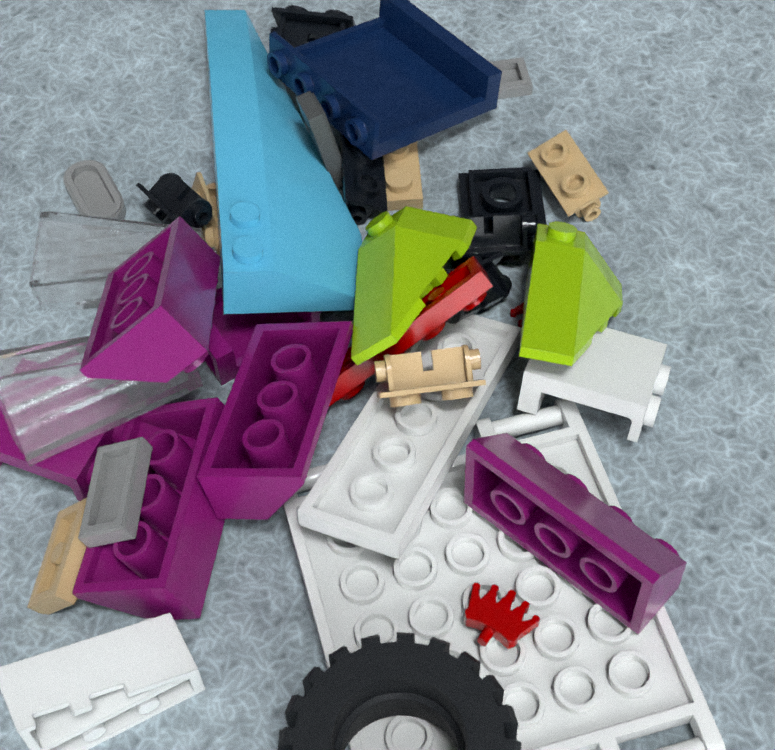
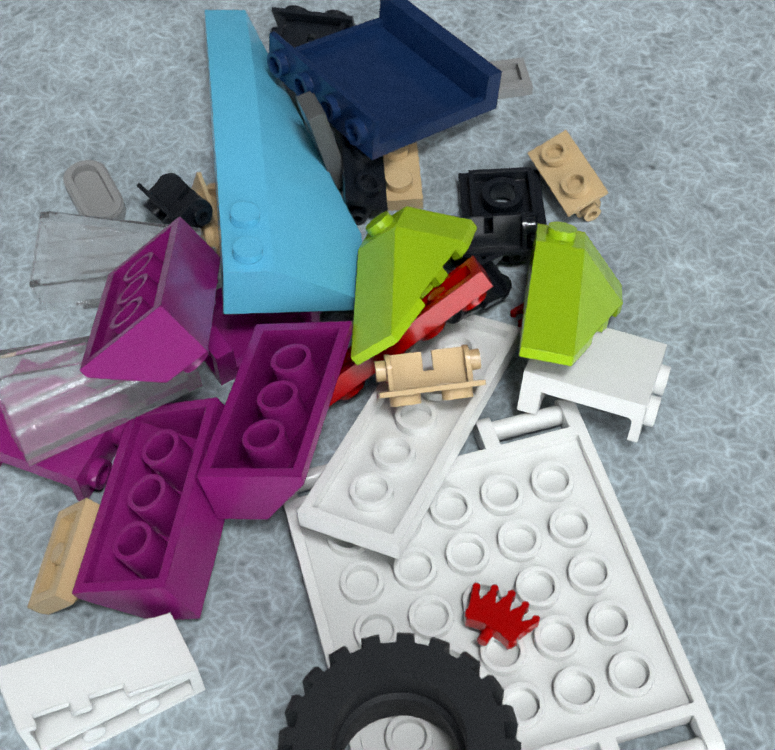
(115, 493): light grey tile -> none
(571, 529): magenta slope -> none

